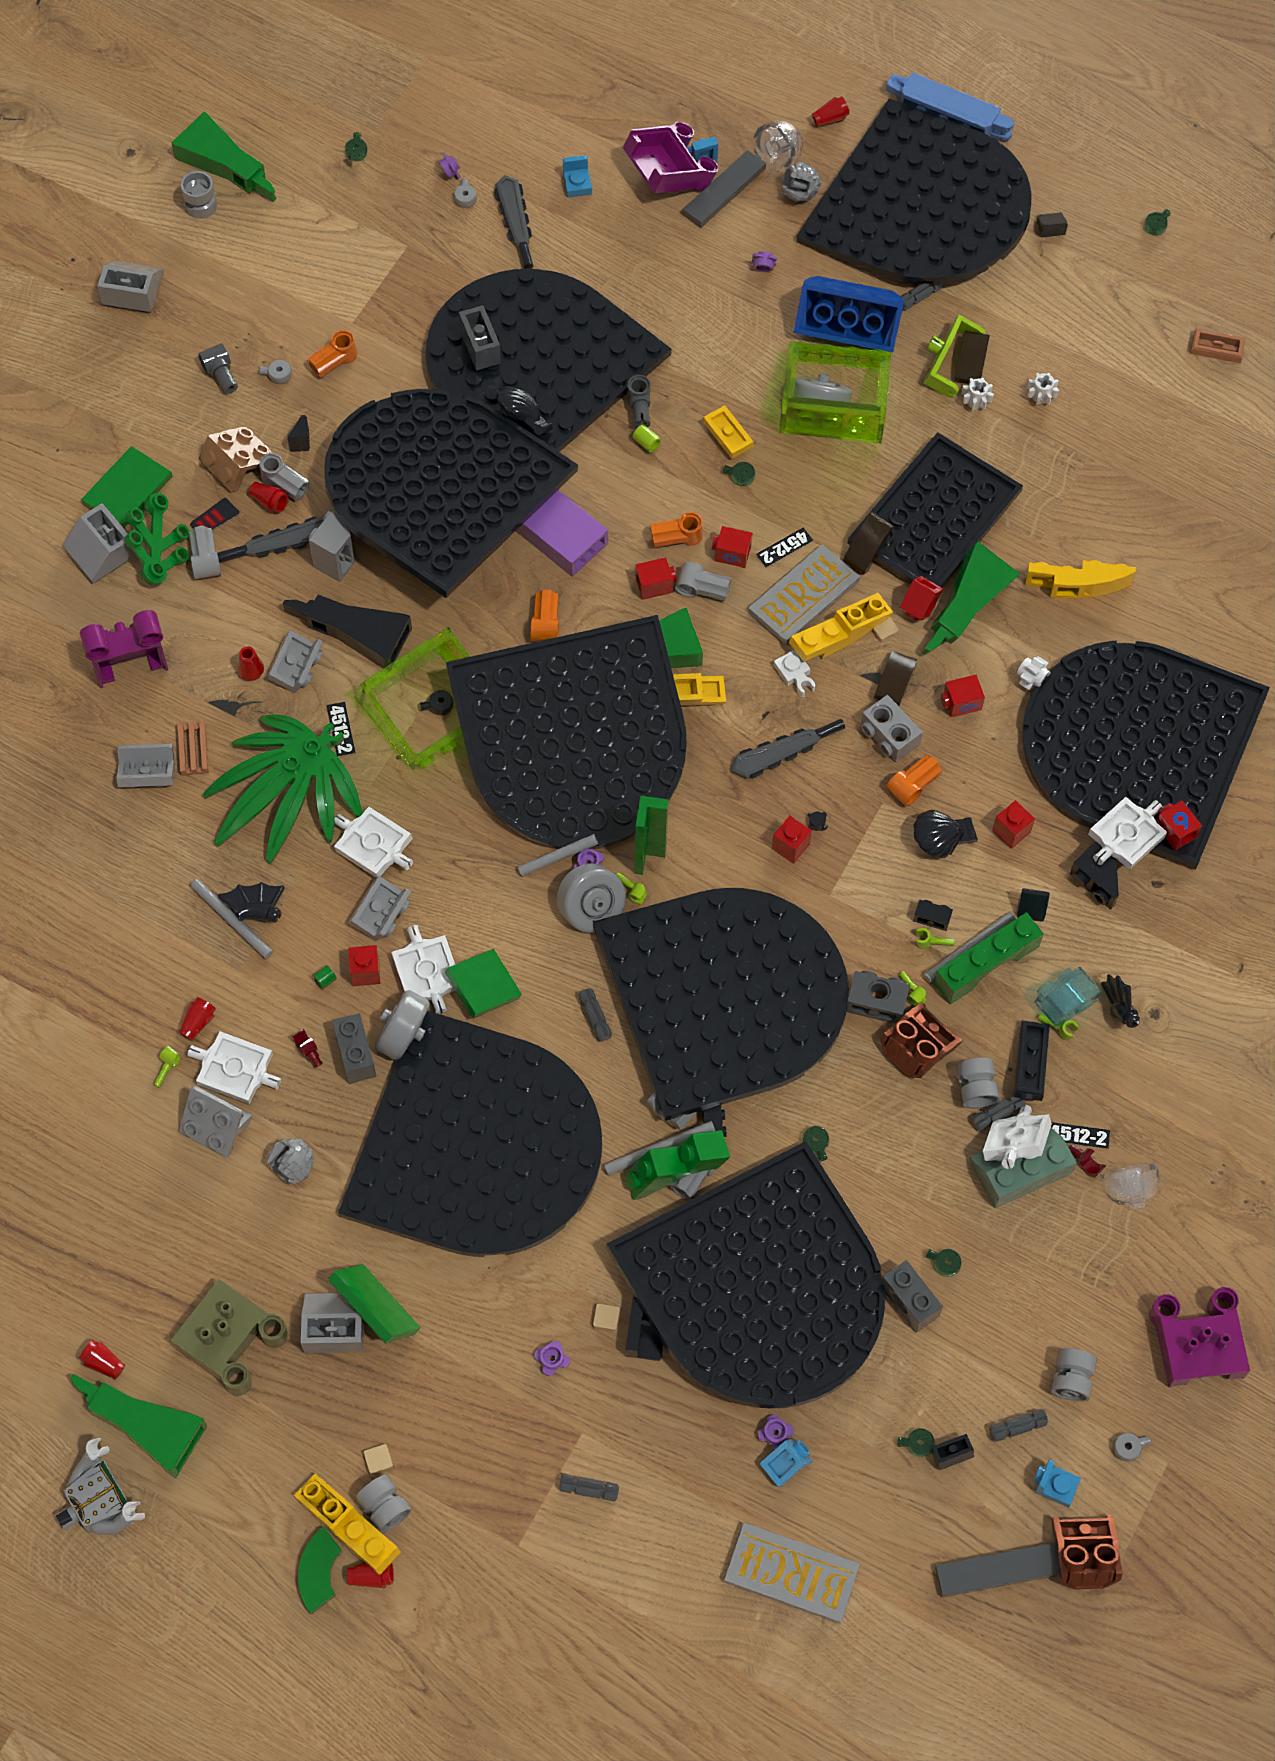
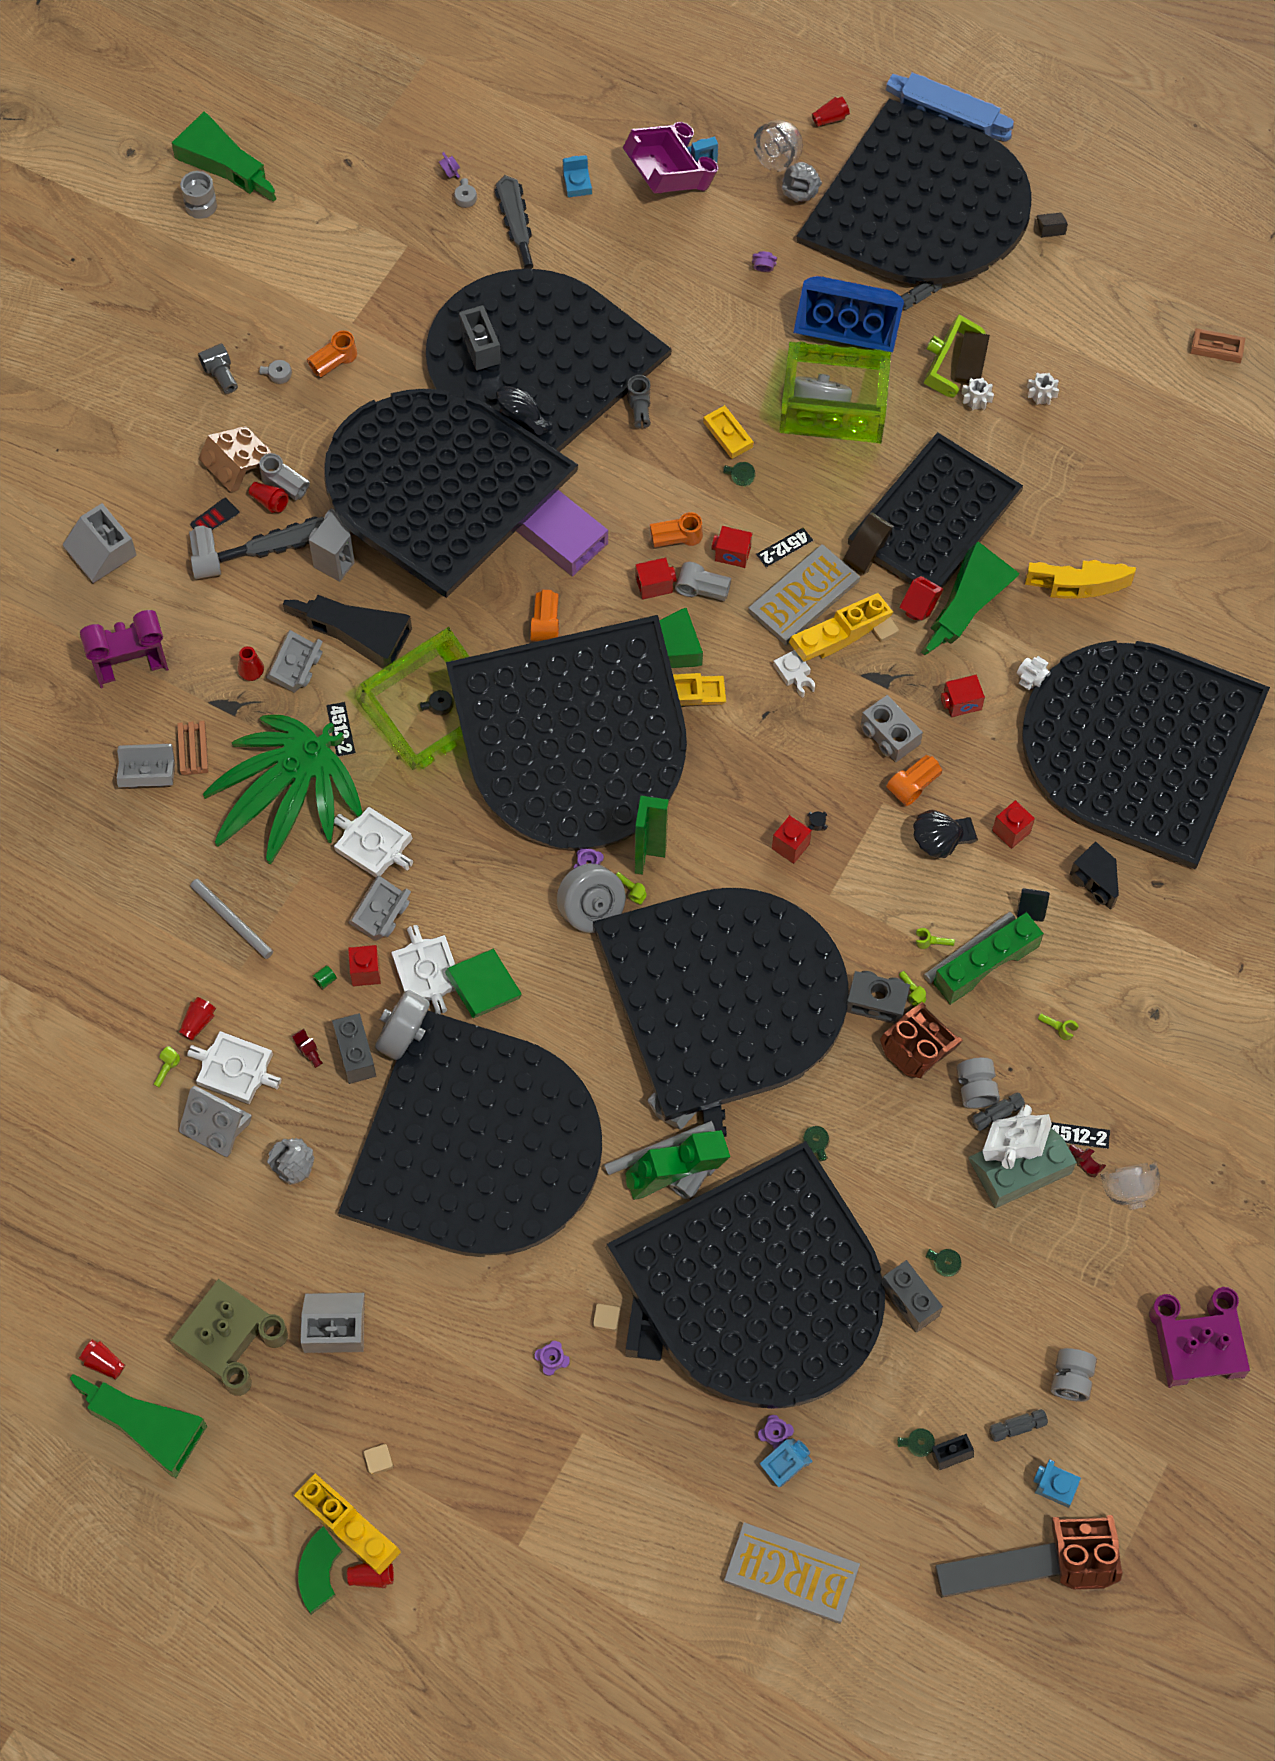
(97, 1496): light grey torso -> none
(127, 484): green tile -> none
(129, 285): light grey slope -> none
(153, 569): green plant -> none
(254, 901): black arm -> none
(299, 436): black slope -> none
(356, 148): clear green piece -> none
(374, 1303): green tile -> none
(385, 1506): light grey wheel -> none
(558, 855): light grey bar -> none
(589, 1487): dark grey axle -> none
(595, 1015): dark grey axle -> none
(646, 438): lime hinge -> none
(724, 188): dark grey tile -> none
(769, 755): dark grey sword -> none
(896, 677): dark brown slope -> none
(933, 915): black piece -> none
(1031, 1060): black tile -> none
(1067, 996): clear light blue brick -> none
(1120, 999): black arm -> none
(1127, 833): white plate -> none
(1133, 1442): light grey piece -> none
(1157, 222): clear green piece -> none
(1179, 823): red brick -> none

